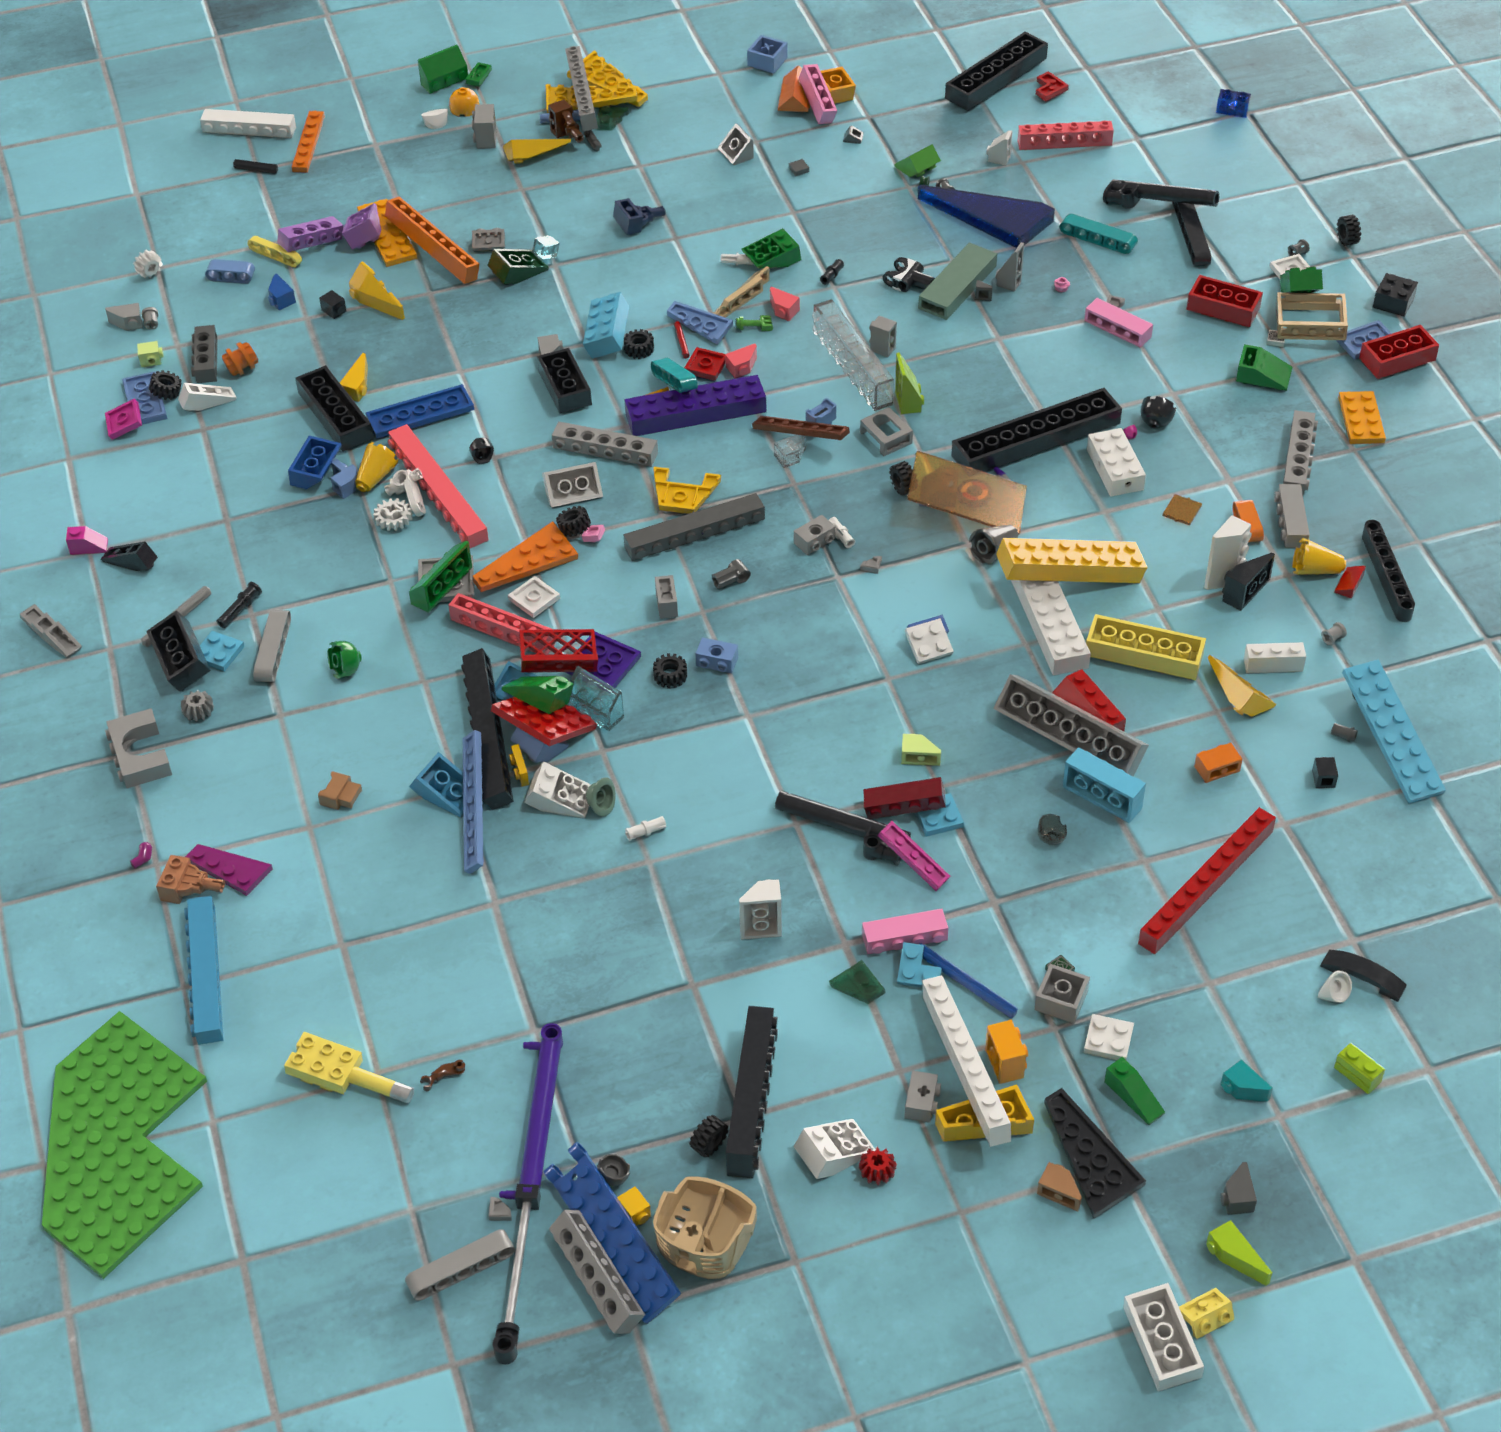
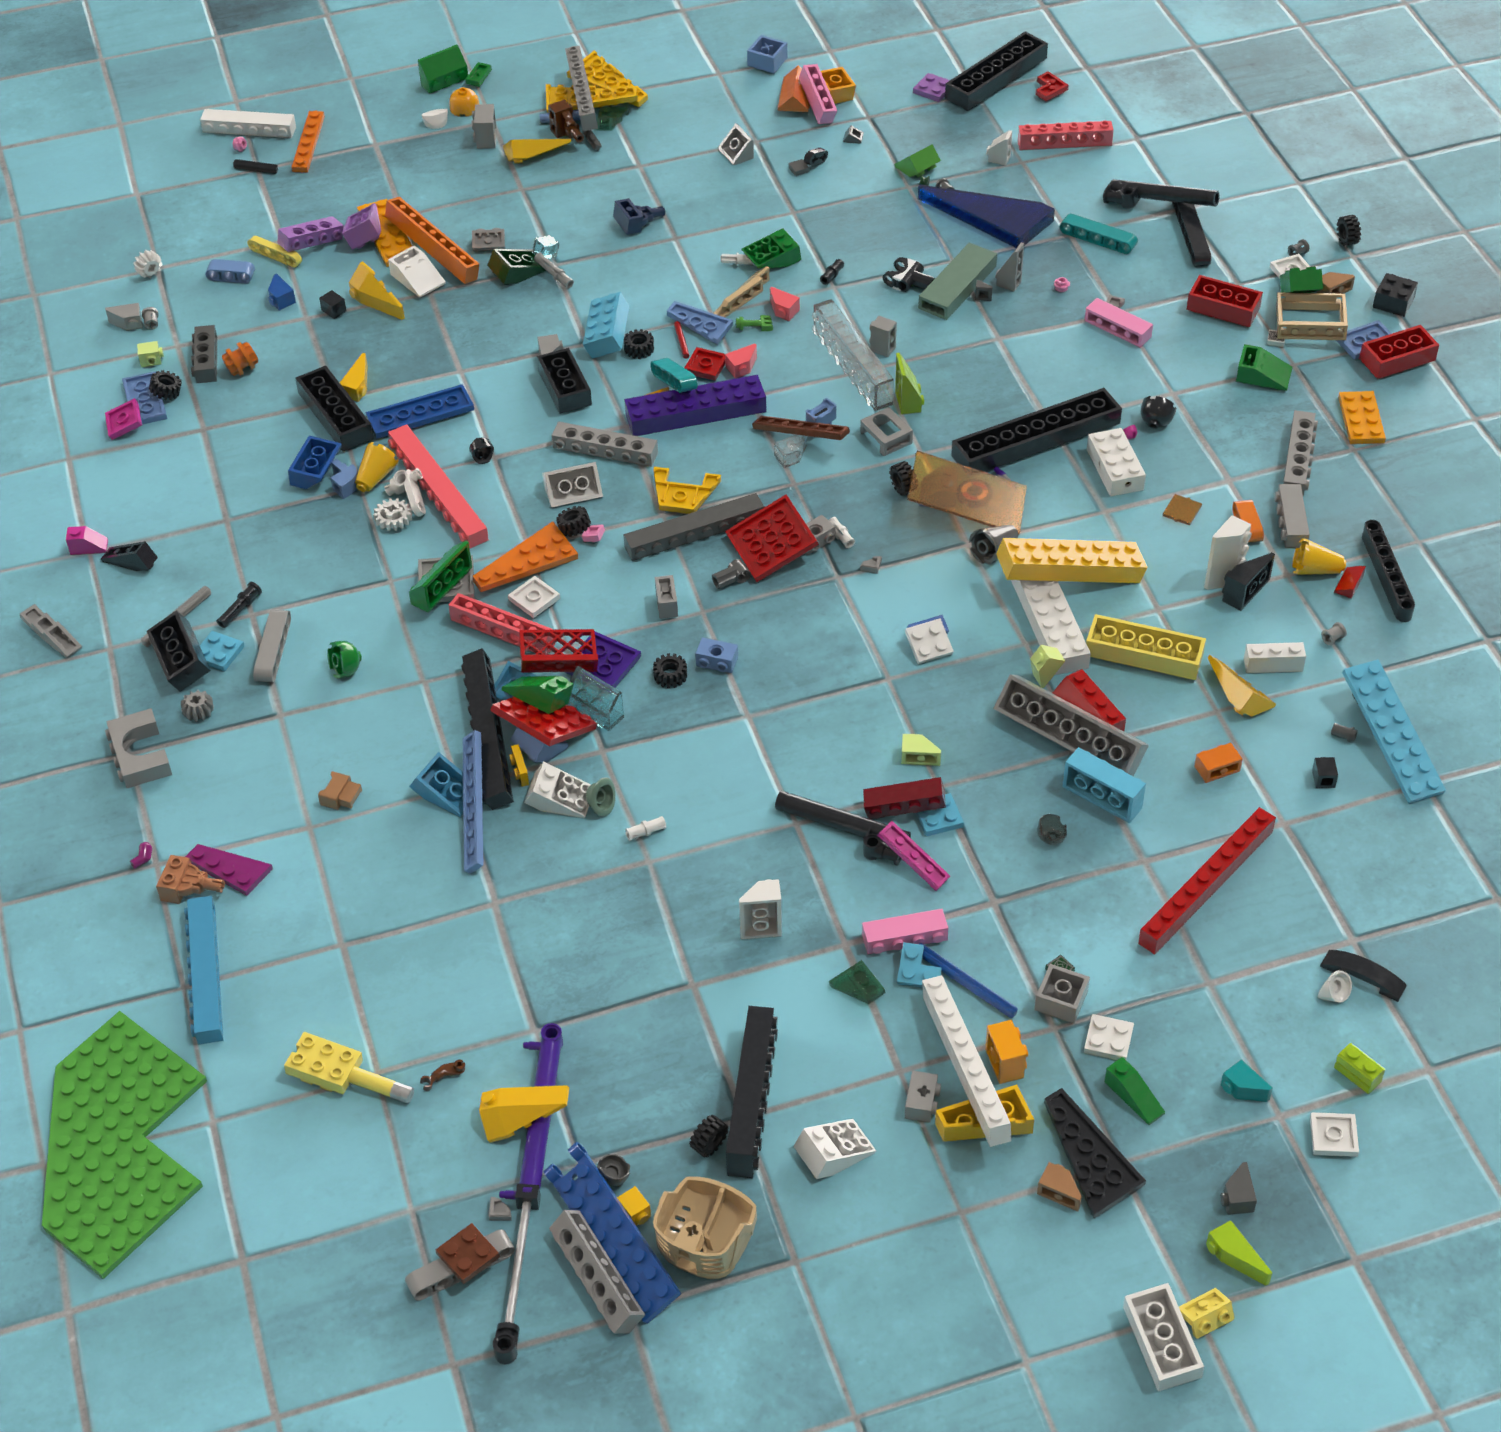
(201, 397): white slope -> none
(239, 143): none -> bright pink plate
(415, 271): none -> white slope
(467, 1253): none -> copper plate
(512, 1108): none -> yellow wedge
(565, 280): none -> light grey pin
(771, 538): none -> red plate
(816, 156): none -> black beam
(877, 1166): red gear -> none
(931, 87): none -> medium lavender plate
(1045, 664): none -> yellowish green slope
(1233, 103): clear blue brick -> none
(1334, 1134): none -> white plate
(1337, 283): none -> medium nougat slope

